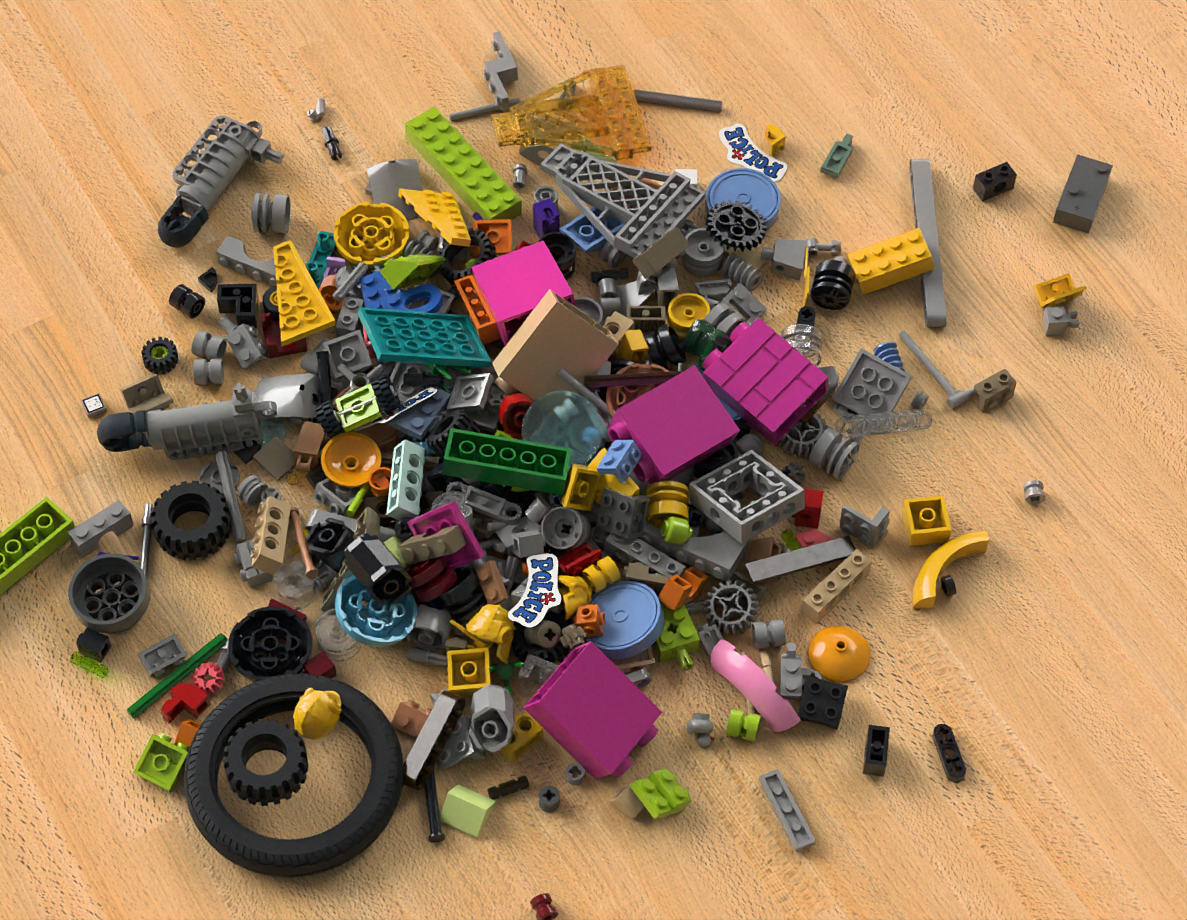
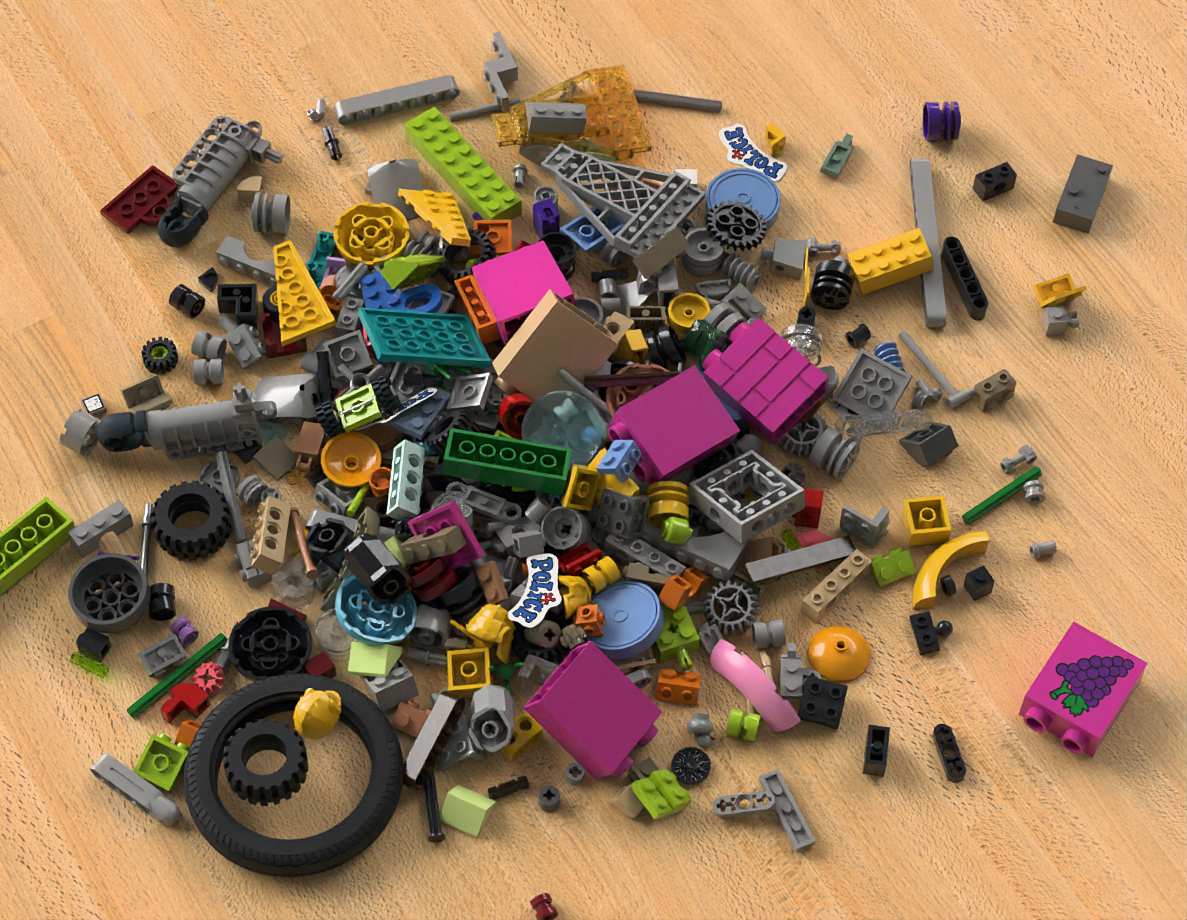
(80, 432): none -> light grey brick
(135, 789): none -> light grey piece
(141, 201): none -> dark red plate
(162, 602): none -> black wheel
(184, 630): none -> medium lavender wheel
(248, 188): none -> tan brick
(372, 660): none -> yellowish green slope
(392, 689): none -> light grey slope
(396, 99): none -> light grey beam
(556, 117): none -> light grey slope
(642, 770): none -> dark tan bracket
(678, 686): none -> orange bracket
(691, 765): none -> black wheel
(729, 812): none -> light grey beam
(858, 335): none -> black bush
(892, 566): none -> lime bracket
(926, 633): none -> black plate
(930, 444): none -> dark grey slope
(934, 394): none -> light grey arm
(945, 120): none -> dark purple wheel
(964, 278): none -> black beam
(978, 583): none -> black brick
(1001, 495): none -> green axle
(1025, 454): none -> light grey bar
(1037, 550): none -> light grey pin
(1082, 690): none -> dark pink brick

